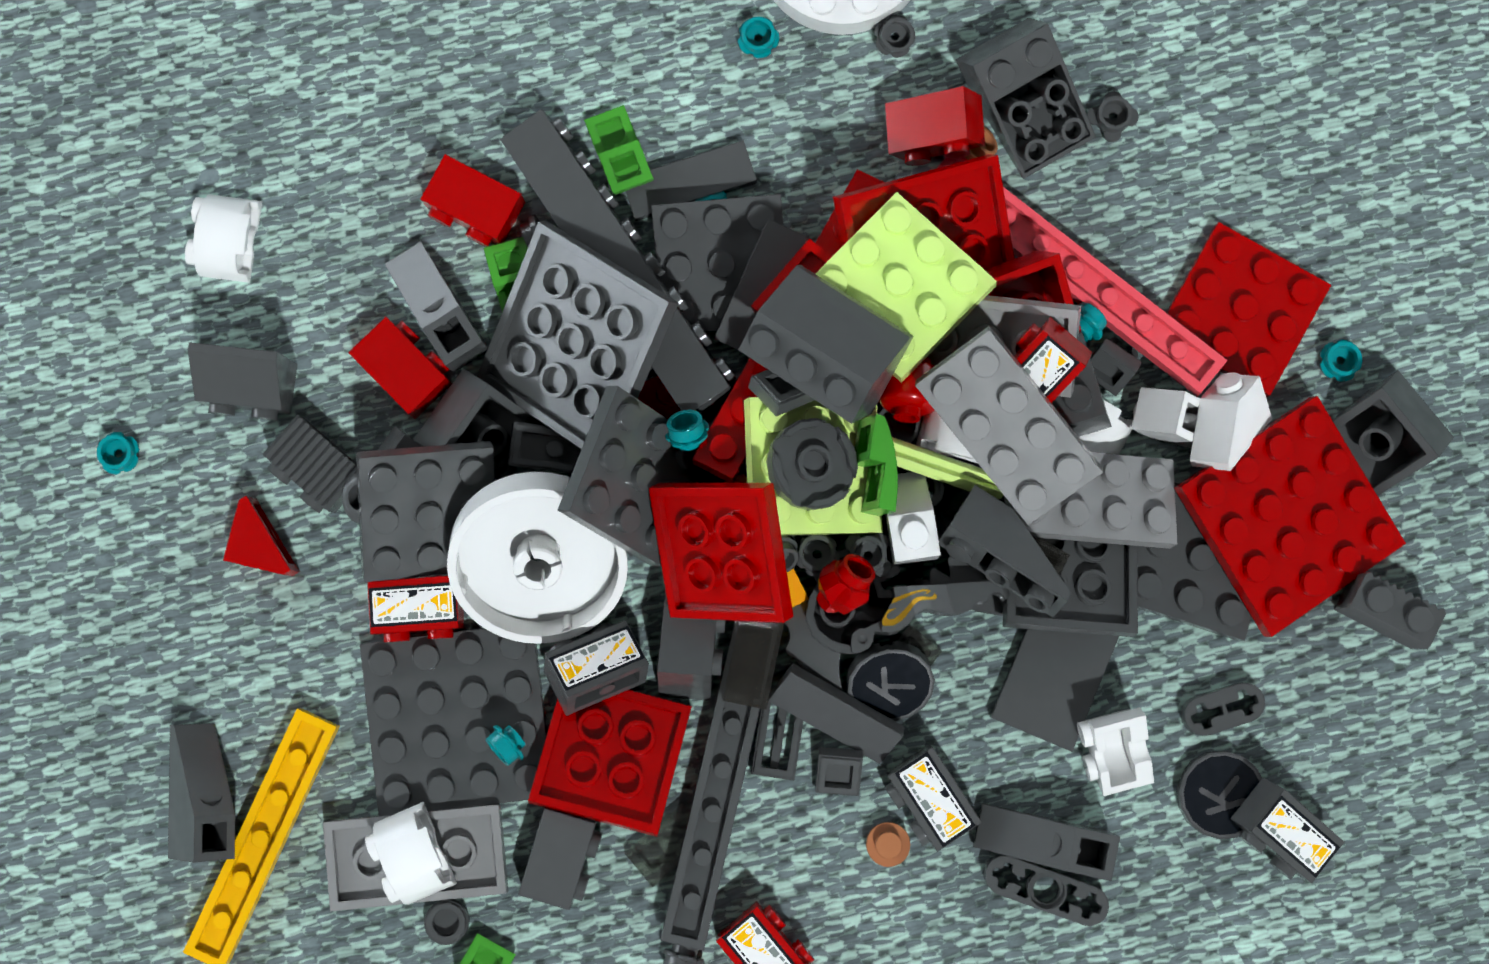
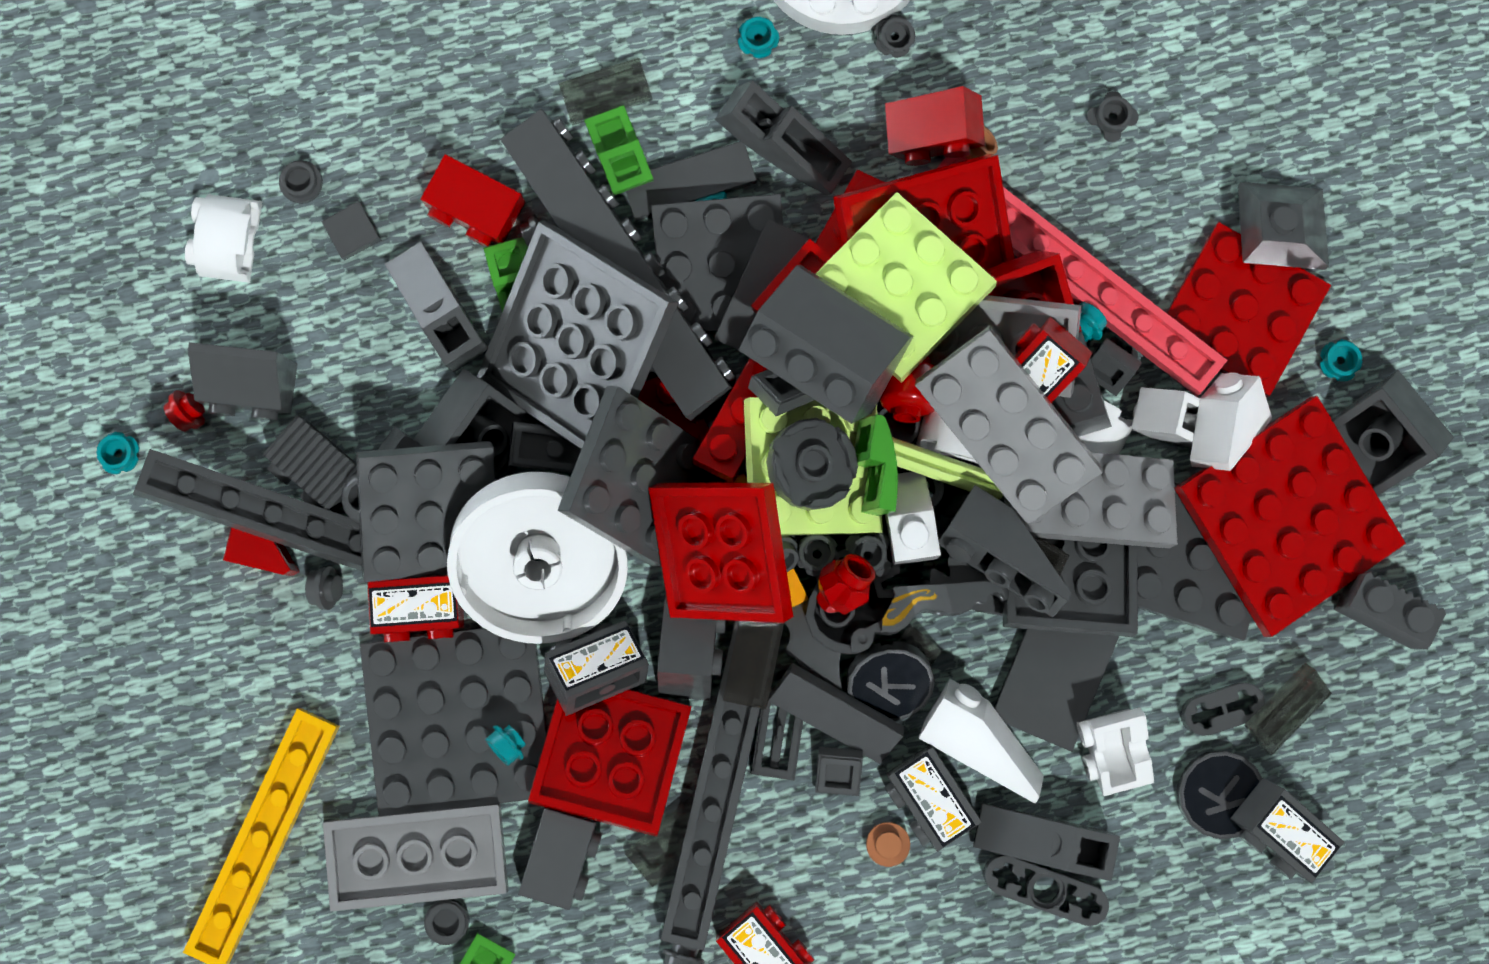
(184, 411): none -> red plate
(199, 797): dark grey slope -> none
(249, 508): none -> dark grey plate
(300, 181): none -> dark grey plate
(323, 588): none -> dark grey plate
(351, 230): none -> dark grey tile
(401, 367): red brick -> none
(409, 855): white cylinder -> none
(605, 90): none -> clear smoke tile
(686, 430): teal plate -> none
(783, 138): none -> dark grey slope
(976, 735): none -> white slope
(1027, 95): dark grey slope -> none
(1283, 226): none -> dark grey slope
(1288, 709): none -> clear smoke tile

